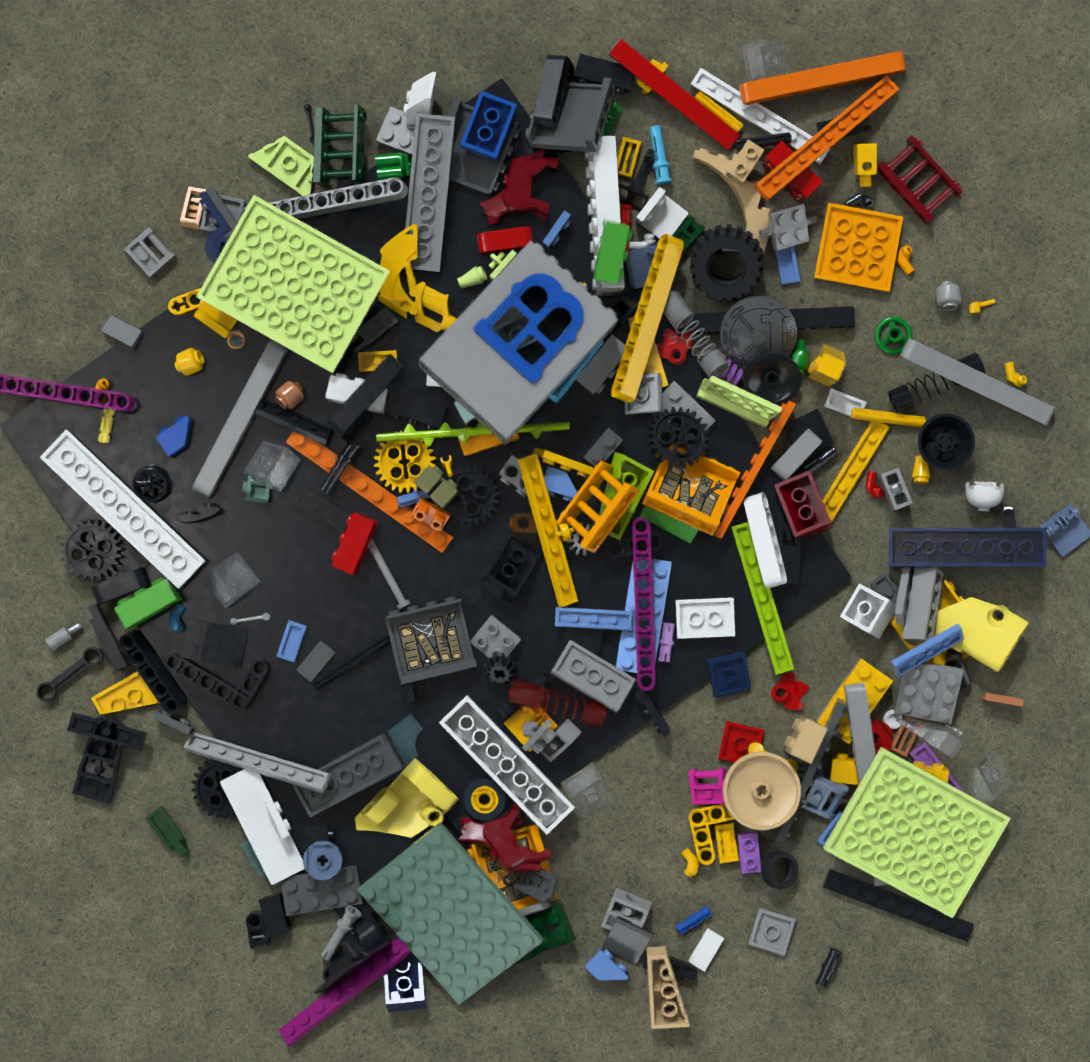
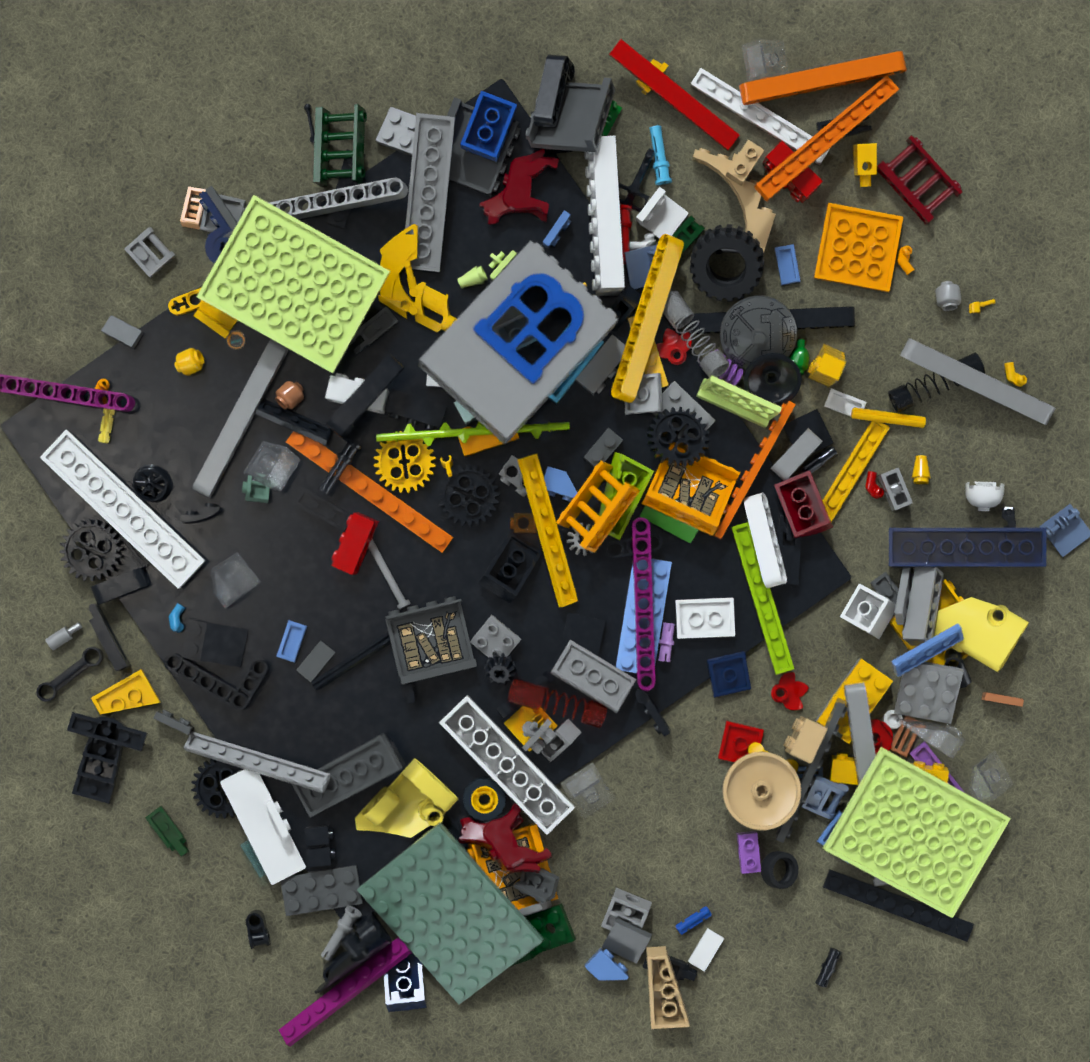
(144, 666): black beam -> none
(147, 603): bright green brick -> none
(176, 437): blue slope -> none
(266, 616): light grey hinge -> none
(274, 915): black hinge -> none
(287, 163): yellowish green wing -> none
(315, 868): sand blue plate -> none
(370, 360): yellow plate -> none
(392, 166): green piece -> none
(404, 738): clear light blue tile -> none
(412, 498): medium blue axle -> none
(420, 98): white slope -> none
(430, 514): orange hips -> none
(444, 492): olive piece -> none
(504, 240): red beam -> none
(565, 463): yellow wing -> none
(565, 532): yellow piece -> none
(594, 70): black brick -> none
(594, 618): medium blue tile -> none
(612, 251): bright green wedge -> none
(631, 141): yellow tile -> none
(693, 862): yellow arm -> none
(701, 846): yellow beam -> none
(707, 793): dark pink plate -> none
(726, 117): yellow axle -> none
(726, 843): yellow plate -> none
(764, 141): black axle -> none
(771, 931): light grey tile -> none
(788, 226): light grey plate -> none
(860, 199): black arm -> none
(892, 328): green piece -> none
(956, 445): black piece -> none

